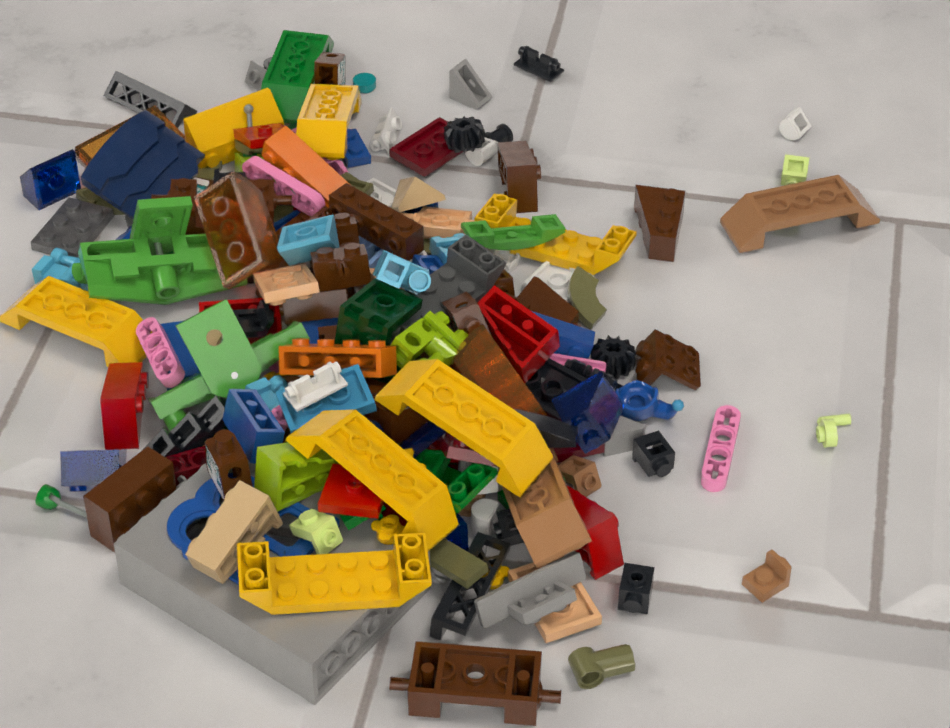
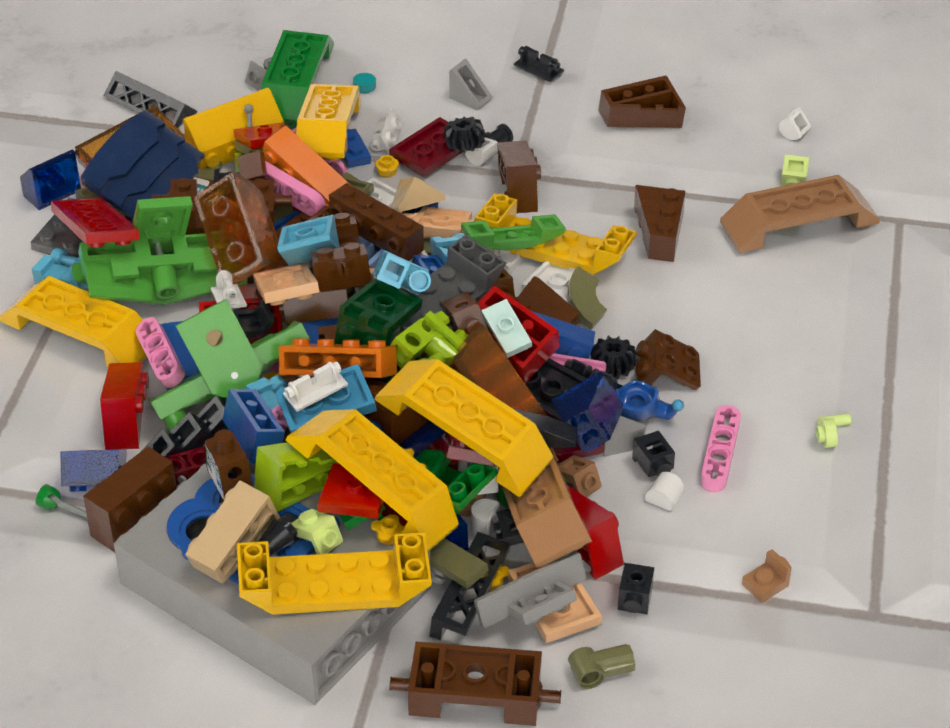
(95, 221): none -> red plate
(227, 290): none -> white hinge
(252, 165): none -> reddish brown tile
(279, 535): none -> black cone
(330, 69): reddish brown torso -> none
(387, 166): none -> yellow plate
(506, 328): none -> light aqua plate
(642, 105): none -> reddish brown wedge
(665, 491): none -> white brick

